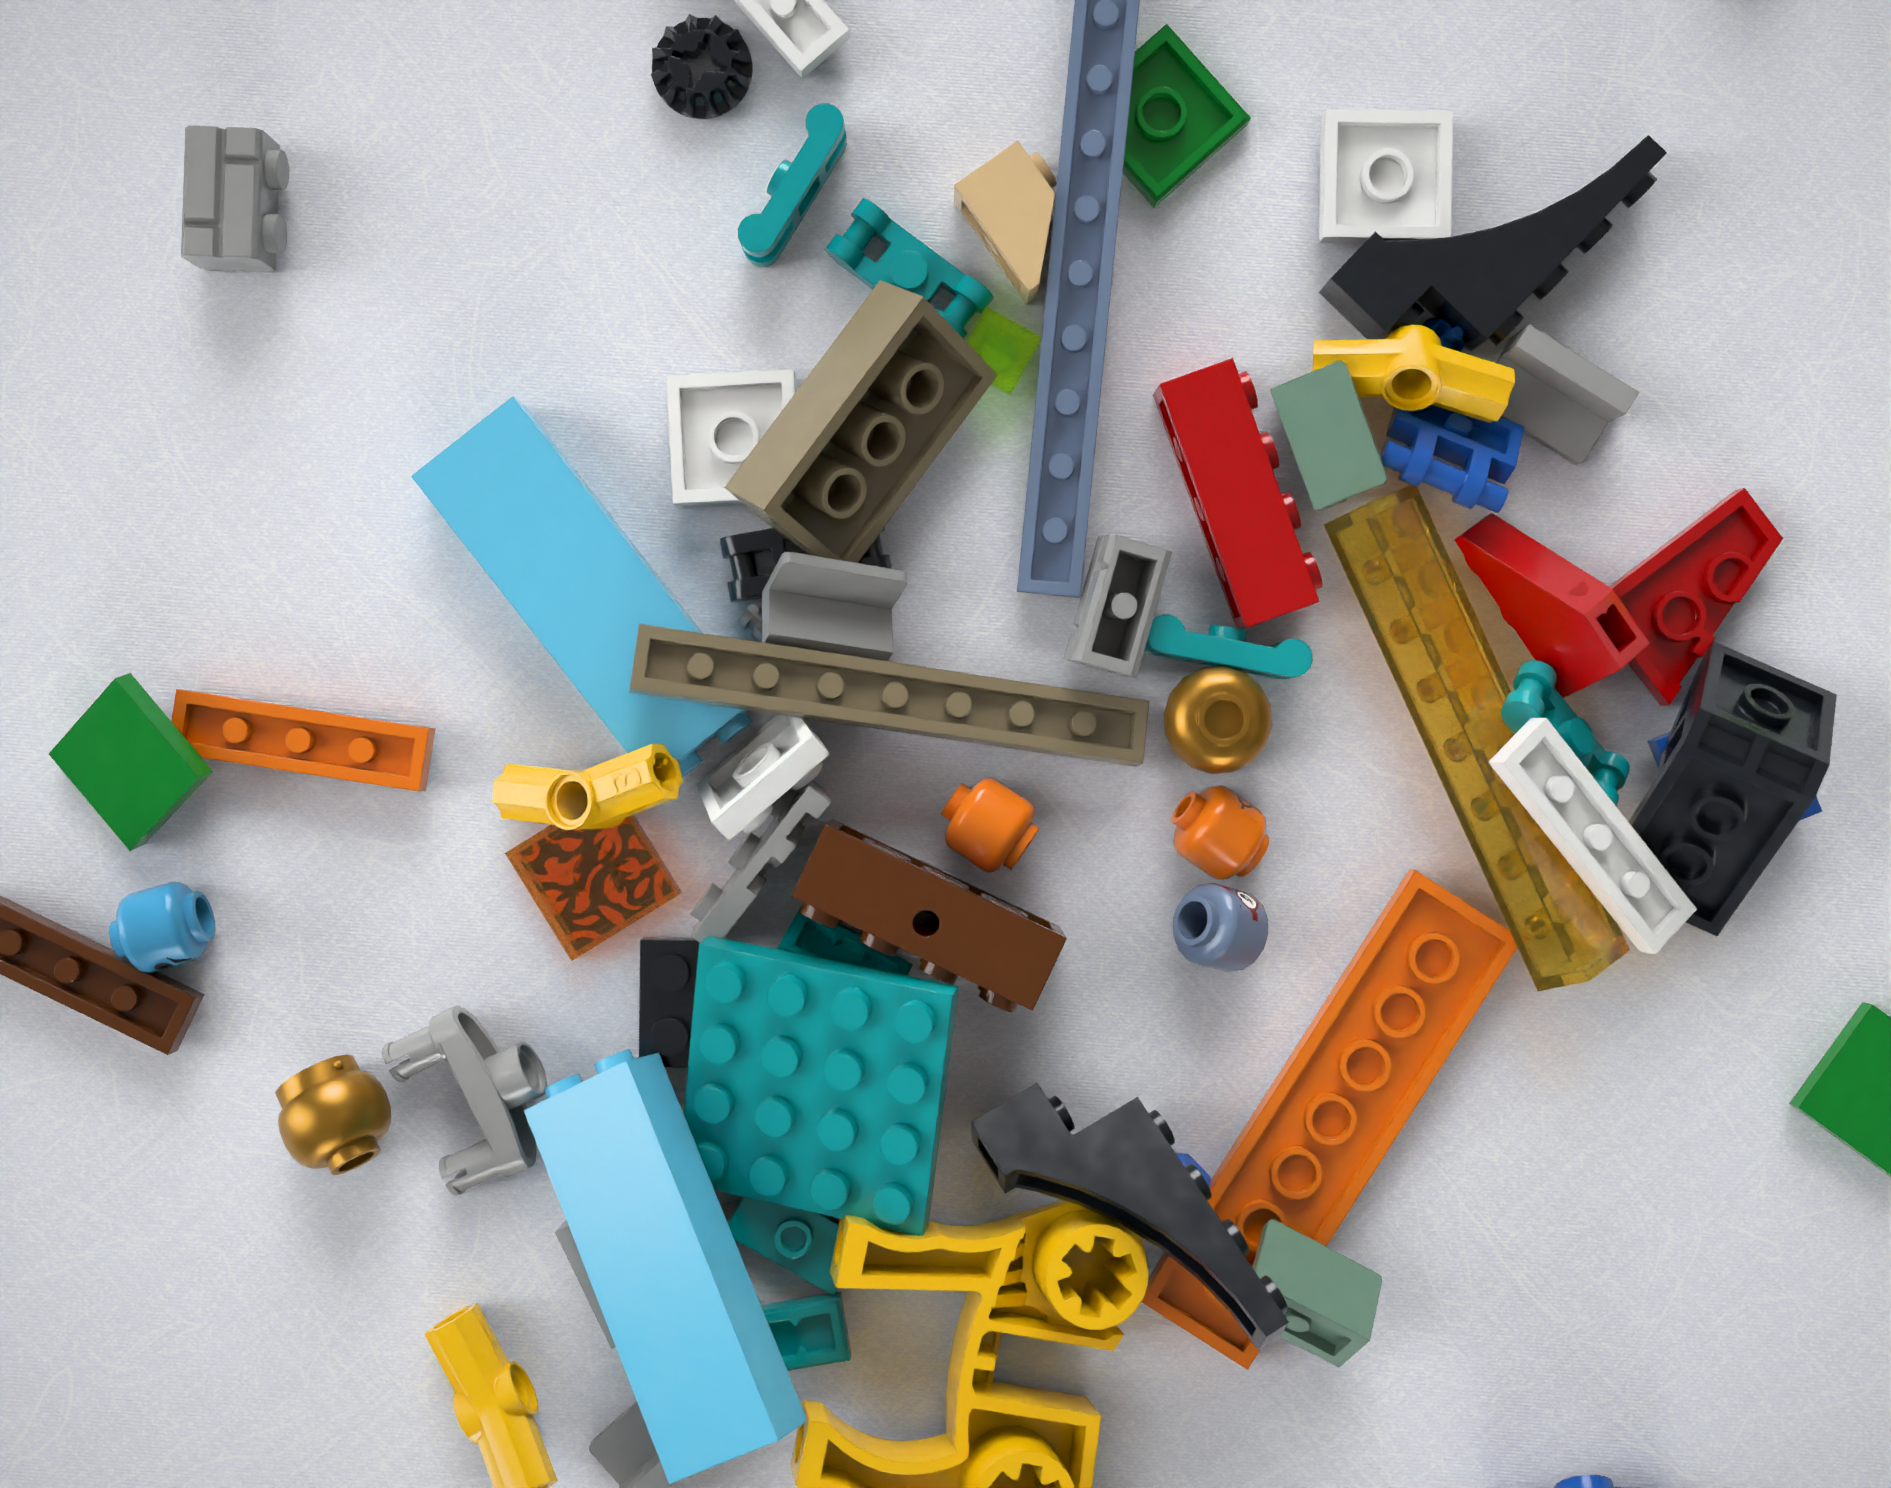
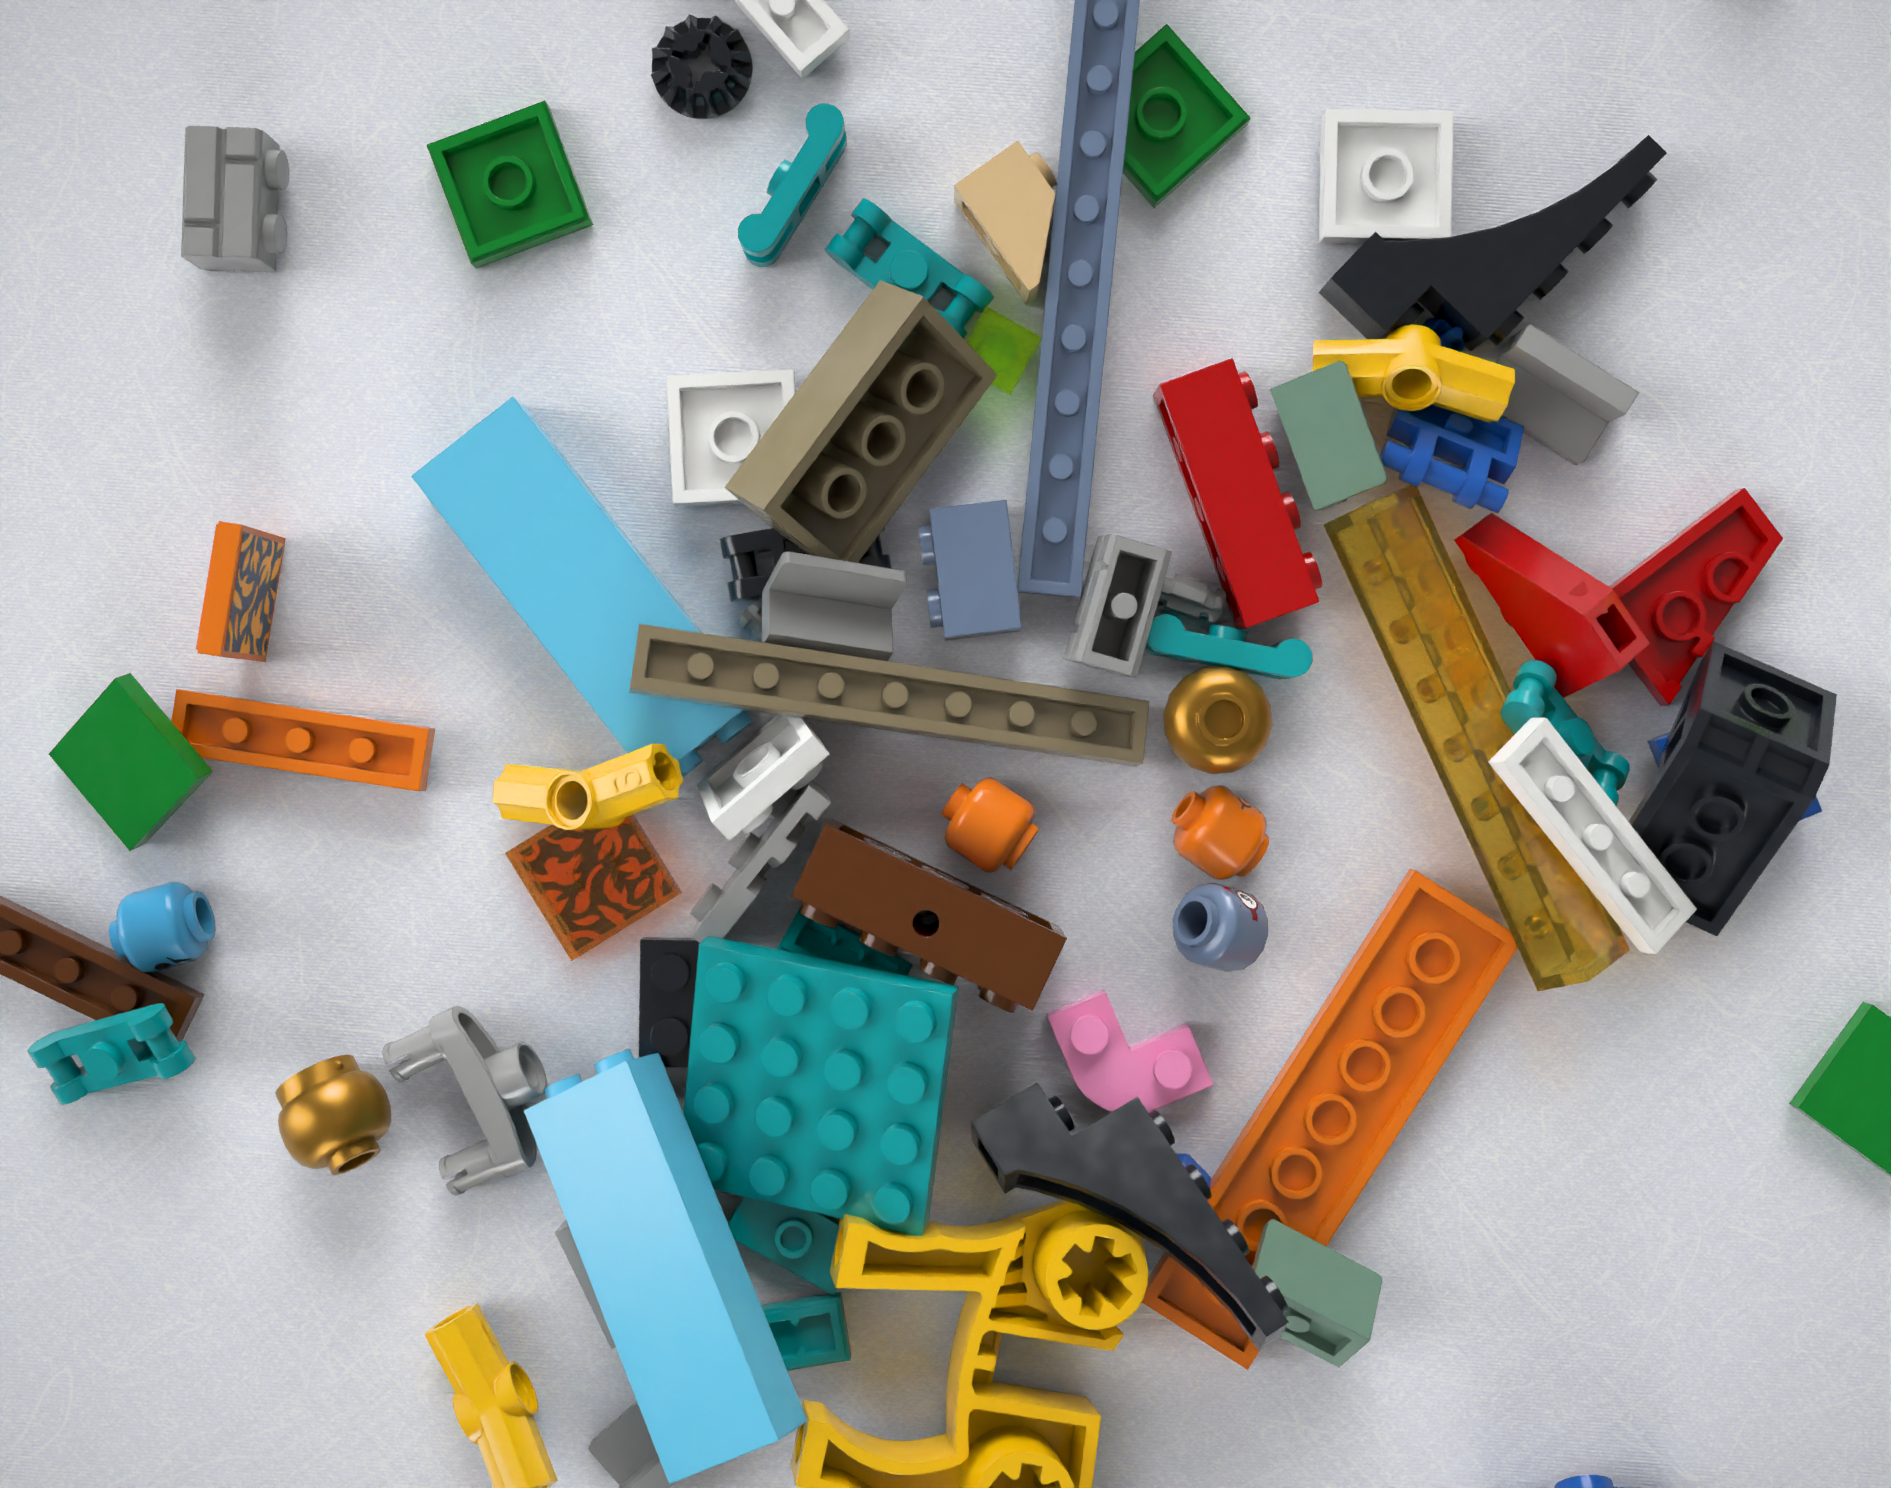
(112, 1052): none -> teal plate
(240, 592): none -> tile
(510, 184): none -> green tile
(973, 570): none -> sand blue brick
(1114, 1073): none -> bright pink plate
(1192, 599): none -> light grey piece

